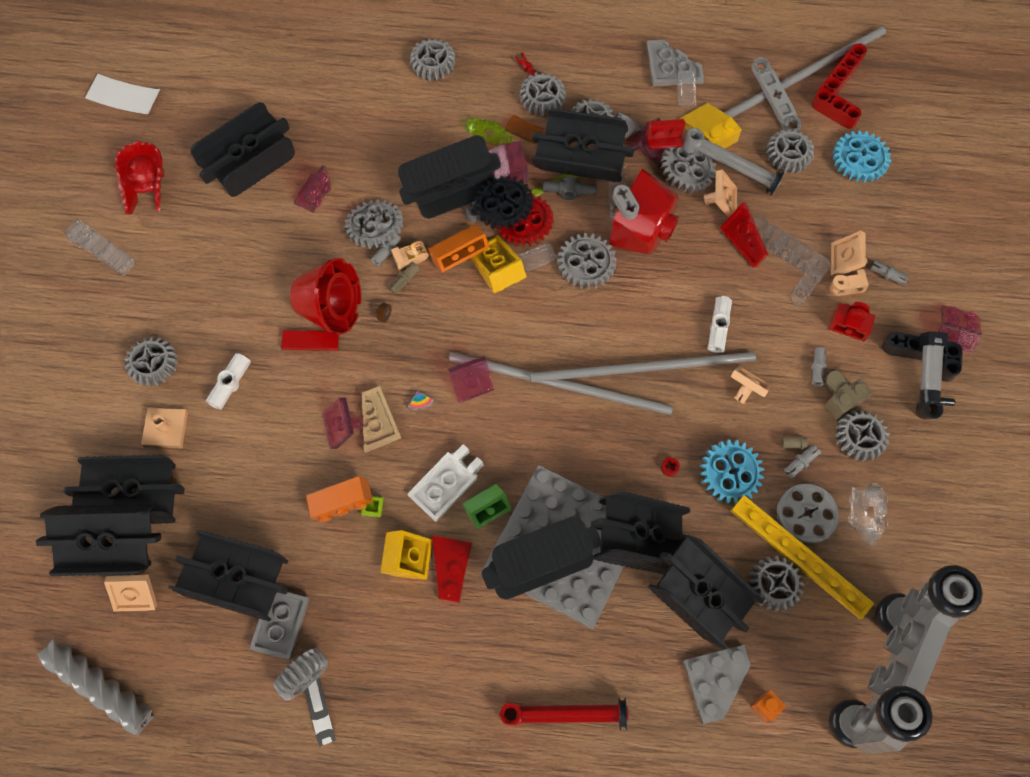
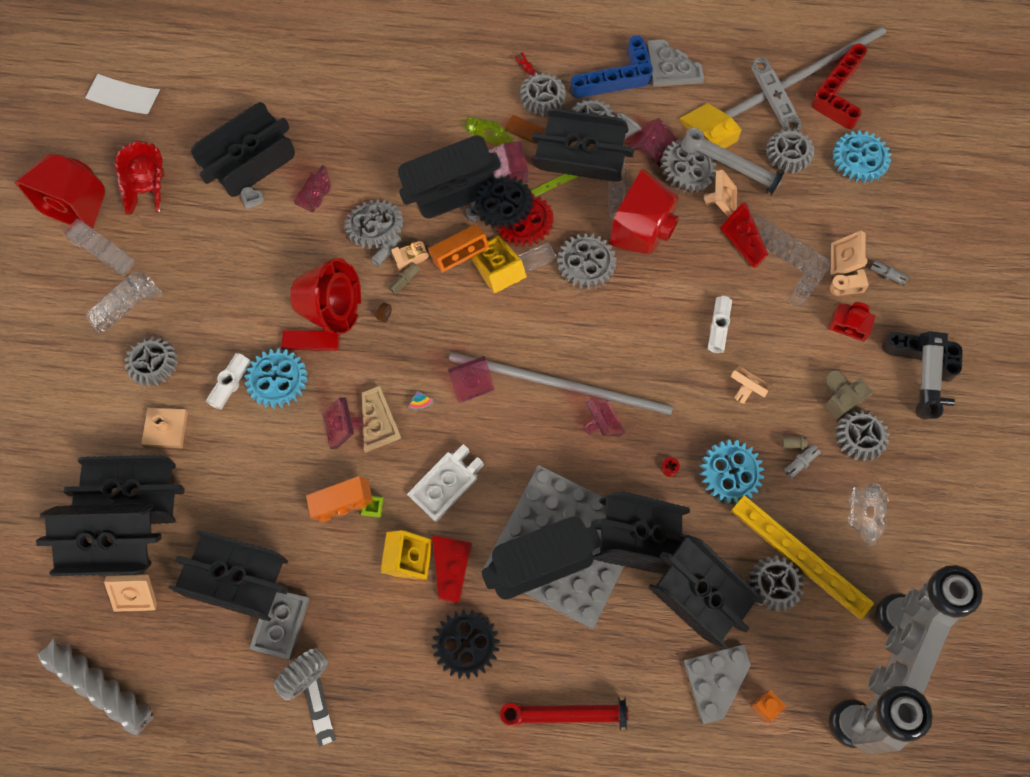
(63, 189): none -> red piece
(122, 299): none -> clear beam
(251, 197): none -> light grey tile
(276, 378): none -> medium azure gear
(432, 59): light grey gear -> none
(480, 656): none -> black gear
(487, 506): bright green brick -> none
(569, 188): dark grey pin -> none
(603, 419): none -> clear pink tile
(619, 78): none -> blue beam
(628, 200): light grey beam -> none
(642, 367): light grey piece -> none
(665, 134): red bracket -> none
(686, 88): clear tile -> none
(808, 504): light grey wedge -> none
(819, 366): light grey pin -> none
(961, 327): clear pink bracket -> none

